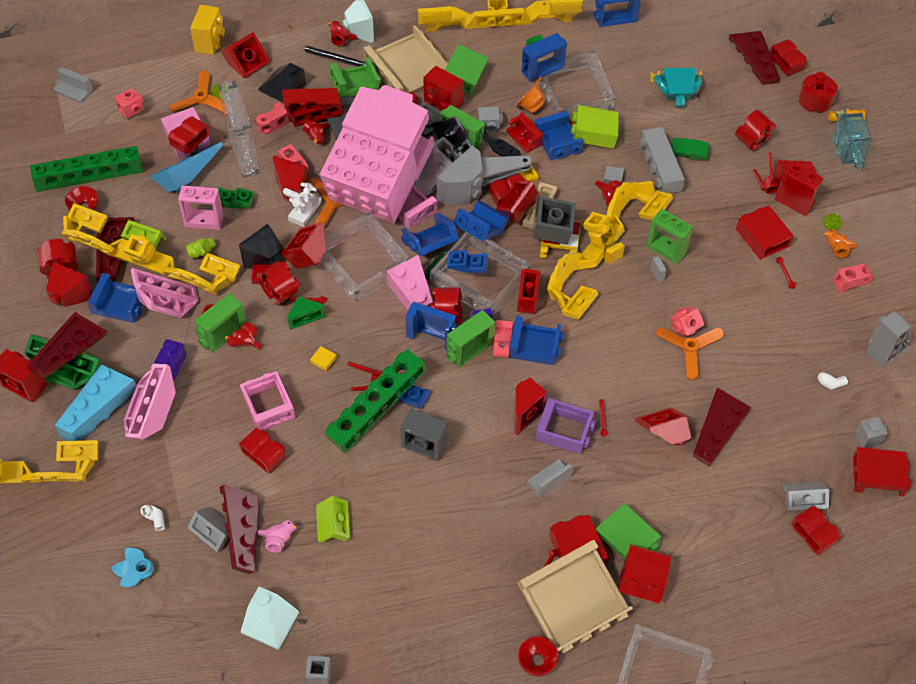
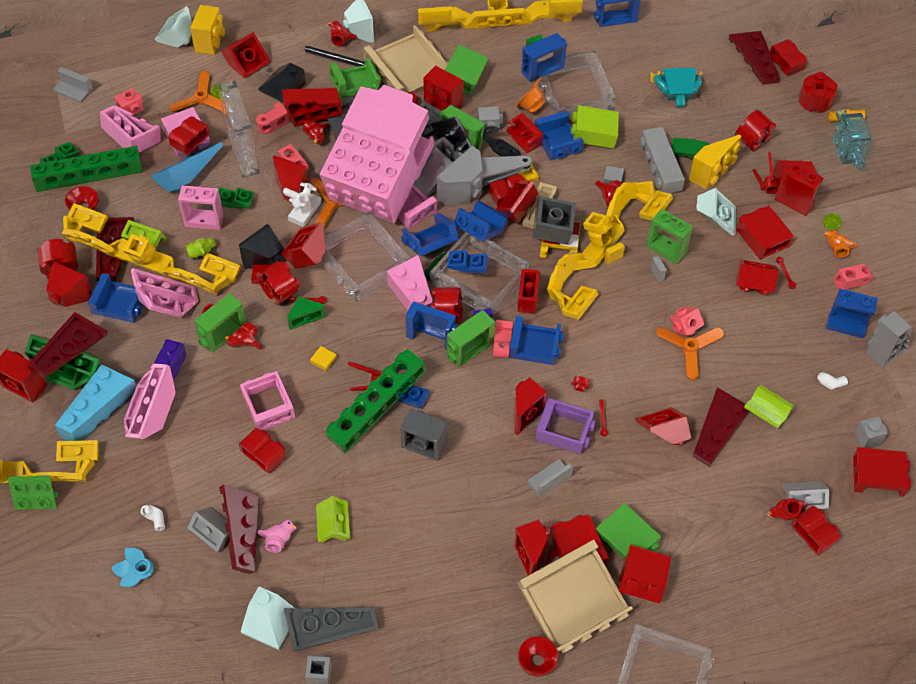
(32, 492): none -> bright green hinge
(61, 152): none -> green slope
(129, 130): none -> bright pink wedge
(176, 29): none -> light aqua slope
(323, 625): none -> dark grey wing
(531, 545): none -> red slope
(580, 383): none -> red plate
(714, 161): none -> yellow slope
(718, 210): none -> light aqua slope
(756, 276): none -> red slope
(769, 406): none -> lime panel
(787, 509): none -> red animal
(851, 313): none -> blue panel

